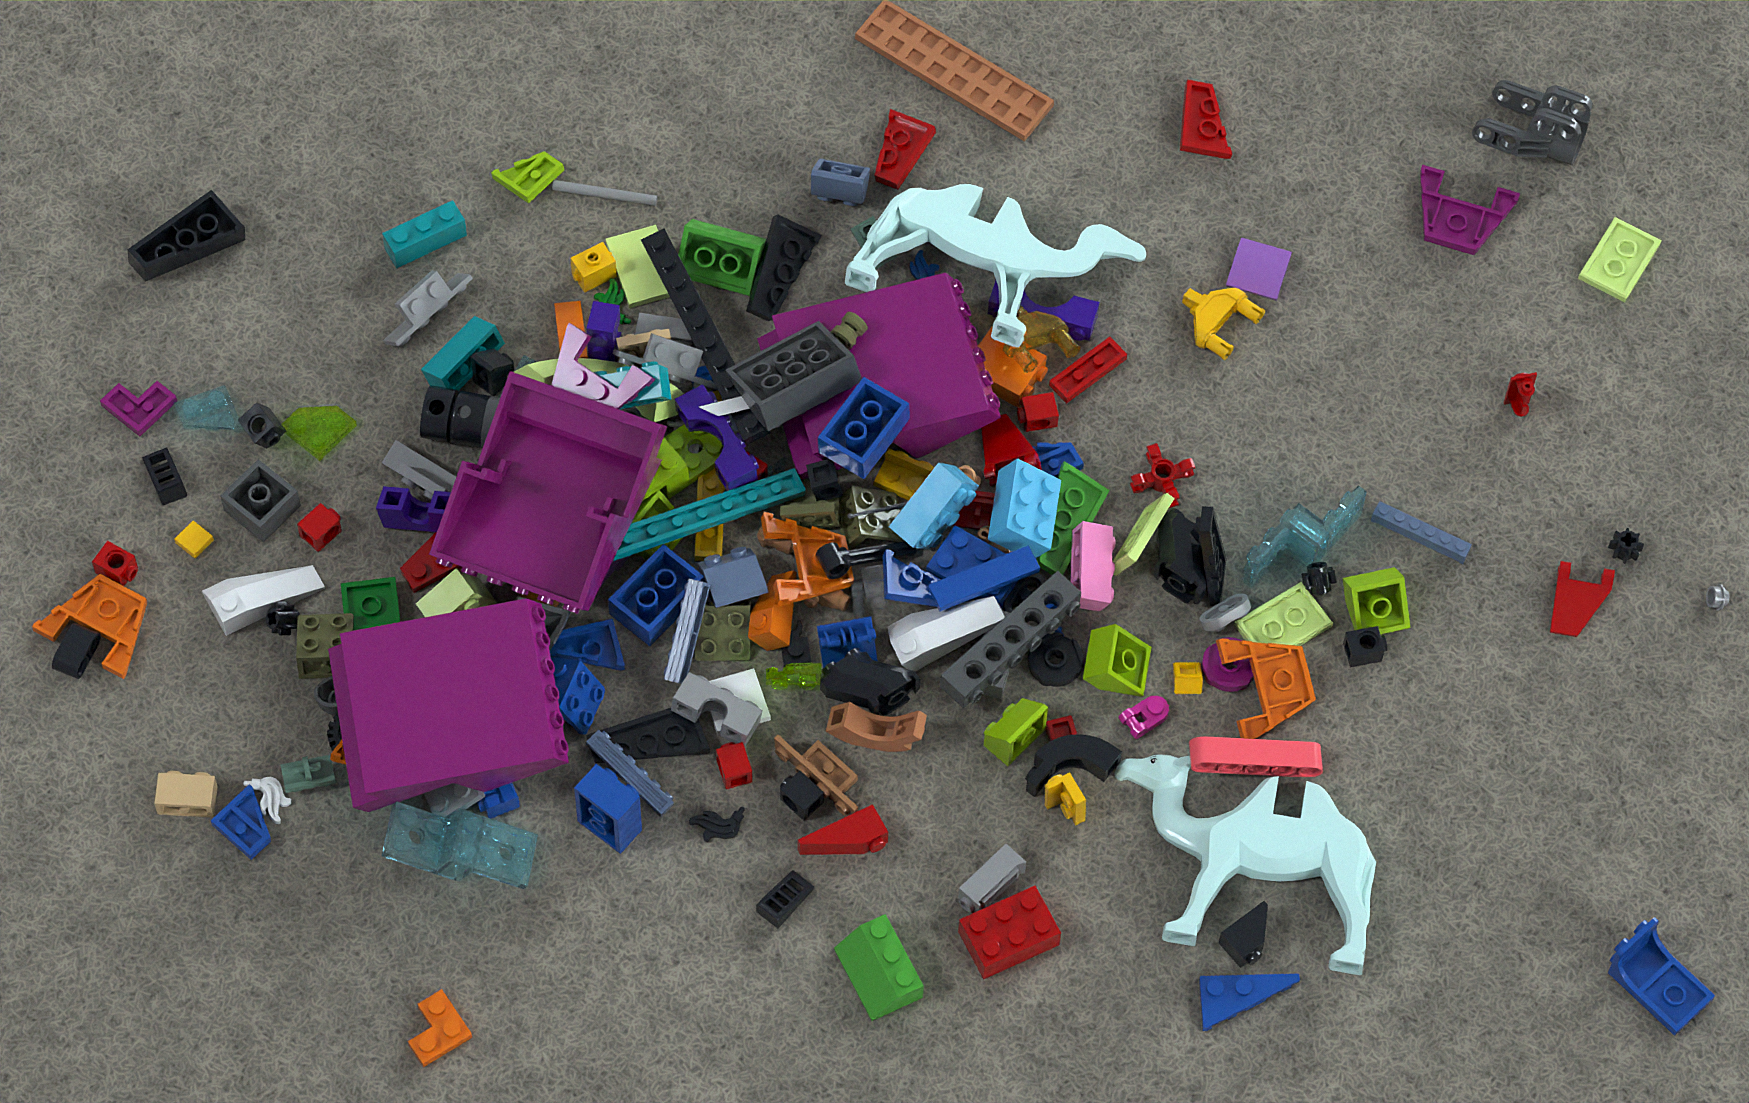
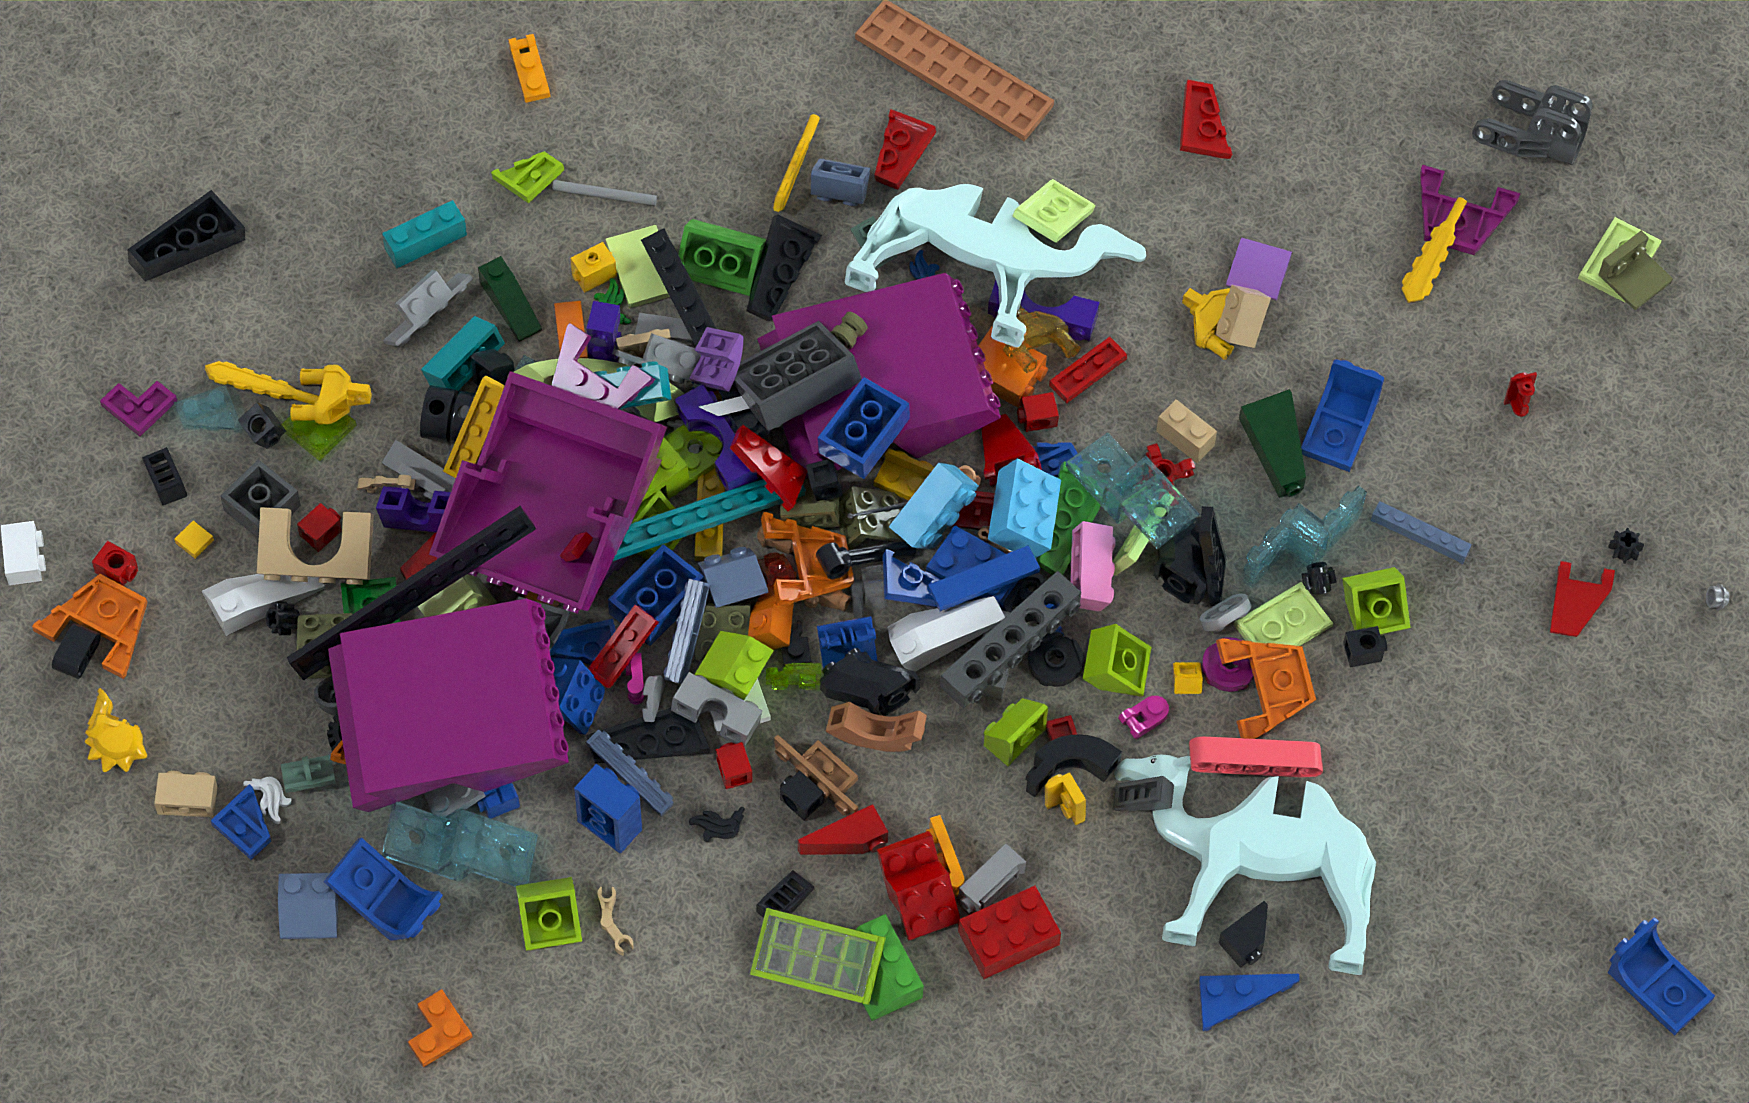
(21, 553): none -> white brick
(112, 739): none -> yellow head
(244, 378): none -> yellow sword
(306, 907): none -> sand blue slope
(335, 396): none -> yellow connector
(349, 563): none -> tan arch
(372, 485): none -> tan piece
(382, 892): none -> blue bracket
(417, 588): none -> black plate
(475, 426): none -> yellow plate
(508, 298): none -> dark green slope
(529, 69): none -> light orange plate
(549, 913): none -> lime slope
(576, 547): none -> red tile
(607, 922): none -> tan piece
(622, 646): none -> red plate
(635, 685): none -> dark pink plate
(654, 689): none -> light grey tile
(719, 359): none -> medium lavender slope
(734, 662): none -> lime slope
(775, 467): none -> red wing
(775, 567): none -> clear red plate
(795, 164): none -> yellow sword
(817, 956): none -> clear piece
(918, 885): none -> red bracket
(946, 853): none -> light orange plate
(1054, 210): none -> yellowish green tile
(1132, 490): none -> clear light blue bracket
(1160, 797): none -> dark grey slope
(1186, 431): none -> tan brick
(1242, 316): none -> tan brick
(1276, 440): none -> dark green slope
(1343, 415): none -> blue bracket
(1426, 267): none -> yellow sword
(1634, 272): none -> olive bracket

